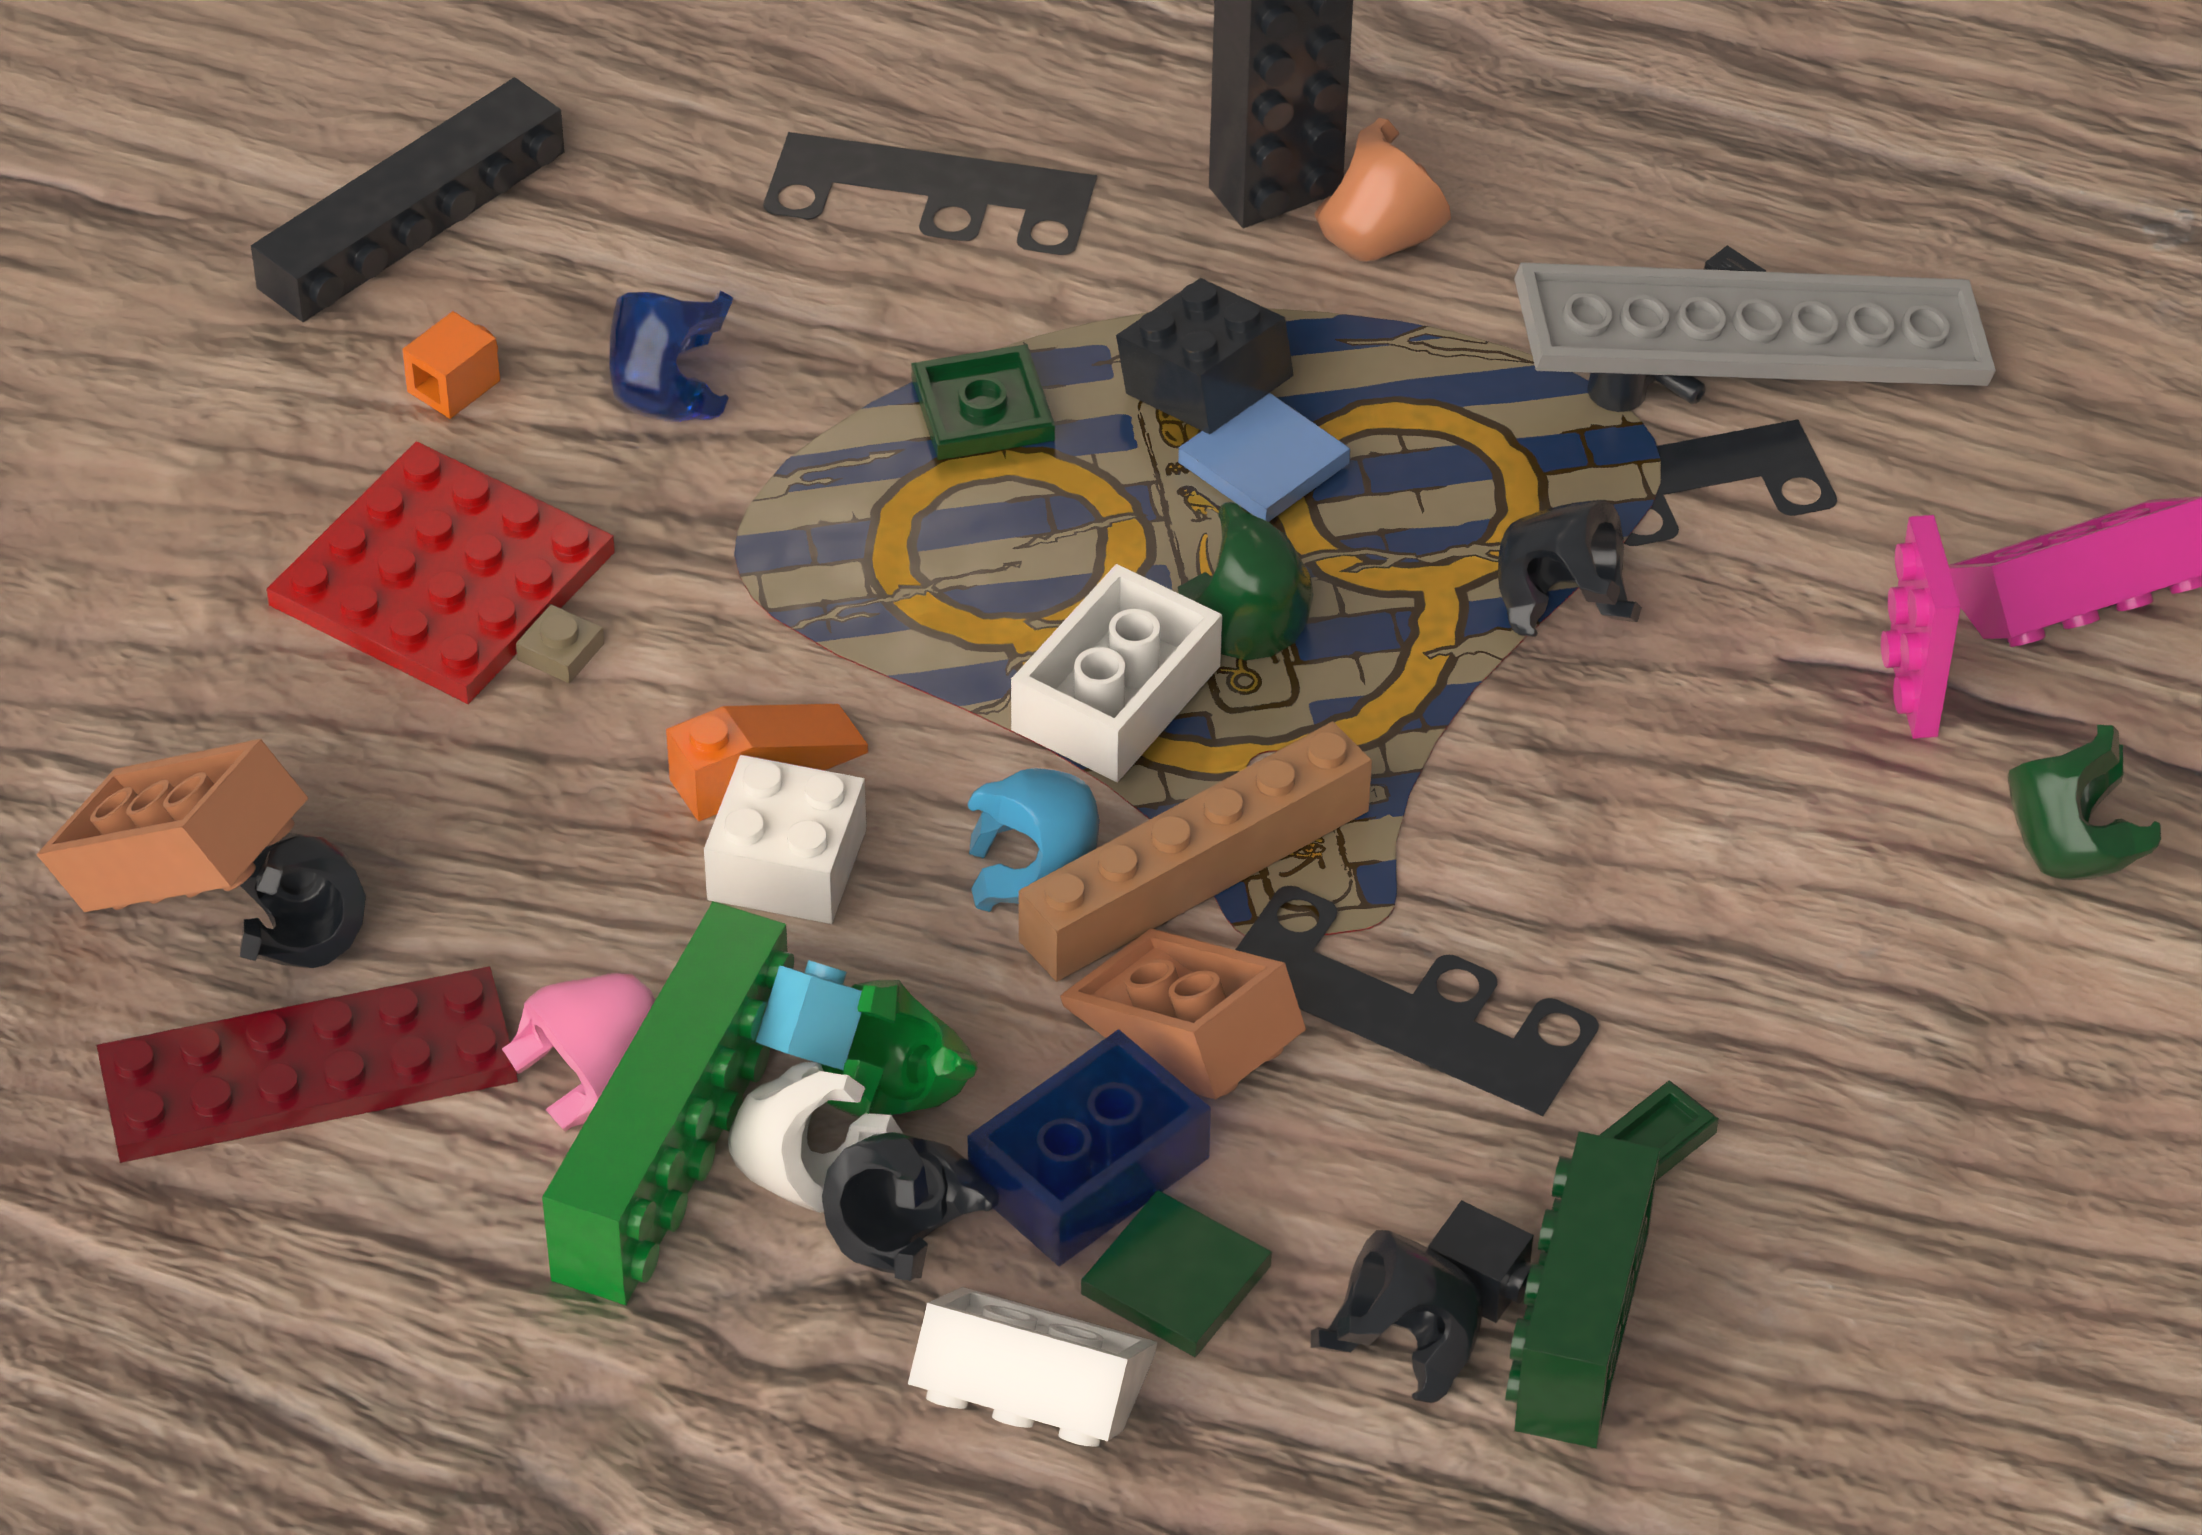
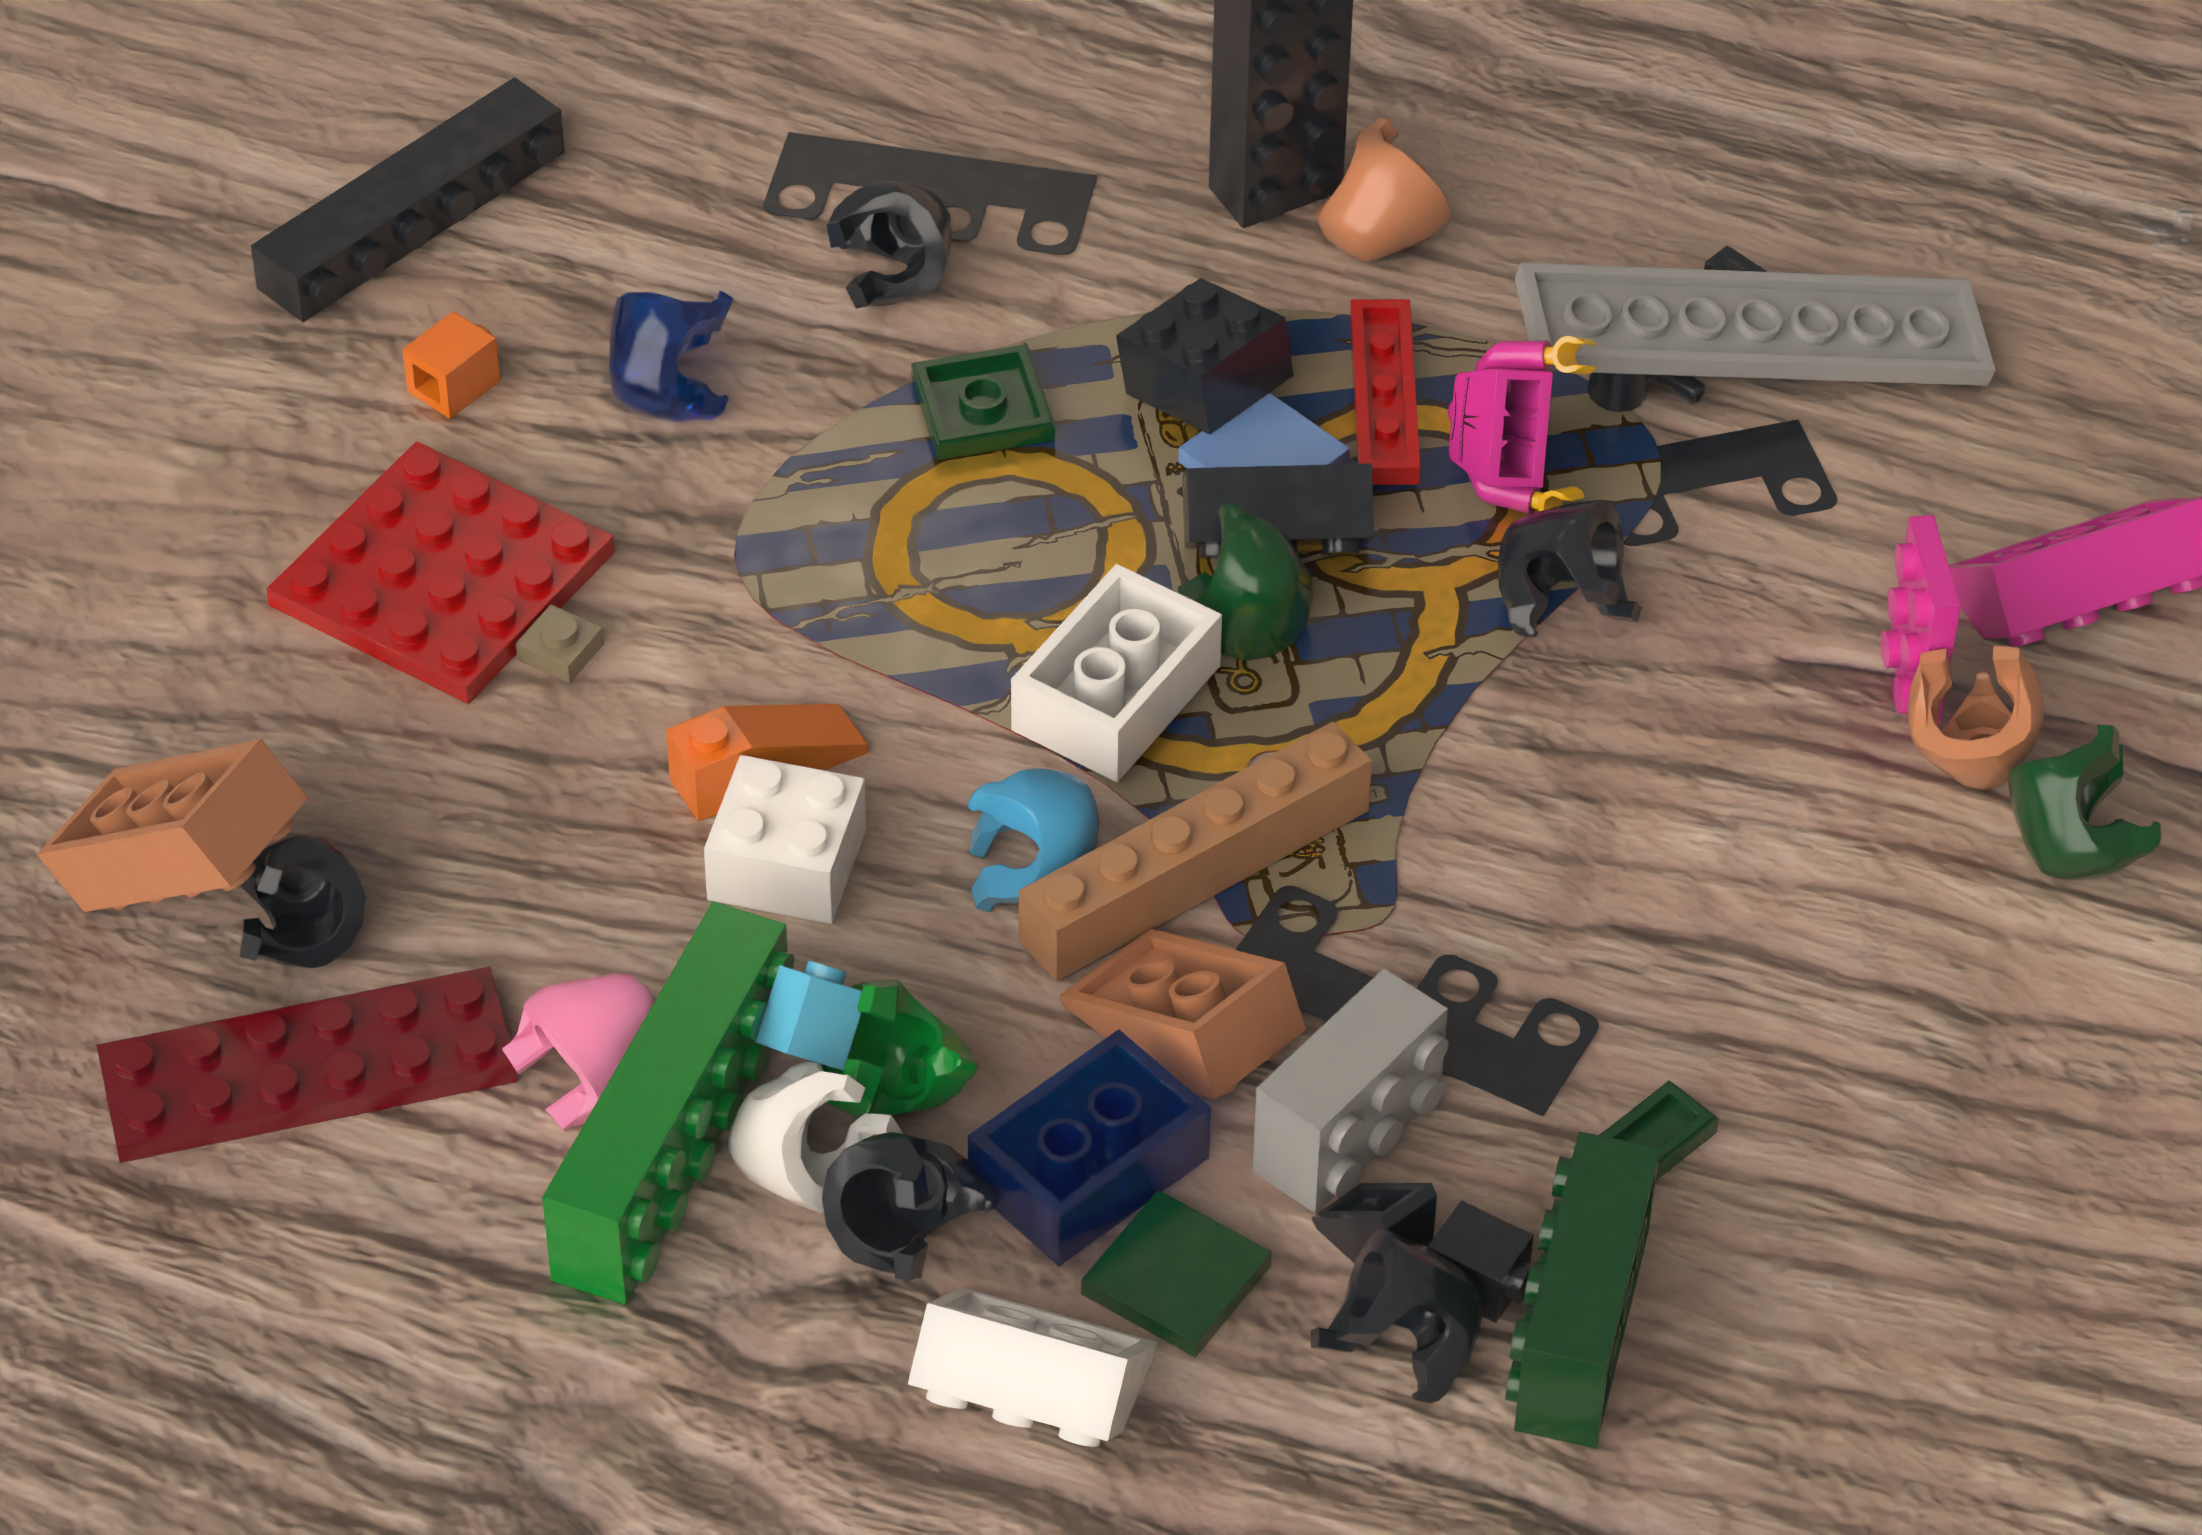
(900, 225): none -> black piece
(1305, 502): none -> black brick
(1350, 1091): none -> light grey brick
(1369, 1207): none -> black slope
(1385, 390): none -> red plate
(1503, 421): none -> dark pink torso
(1983, 734): none -> nougat piece

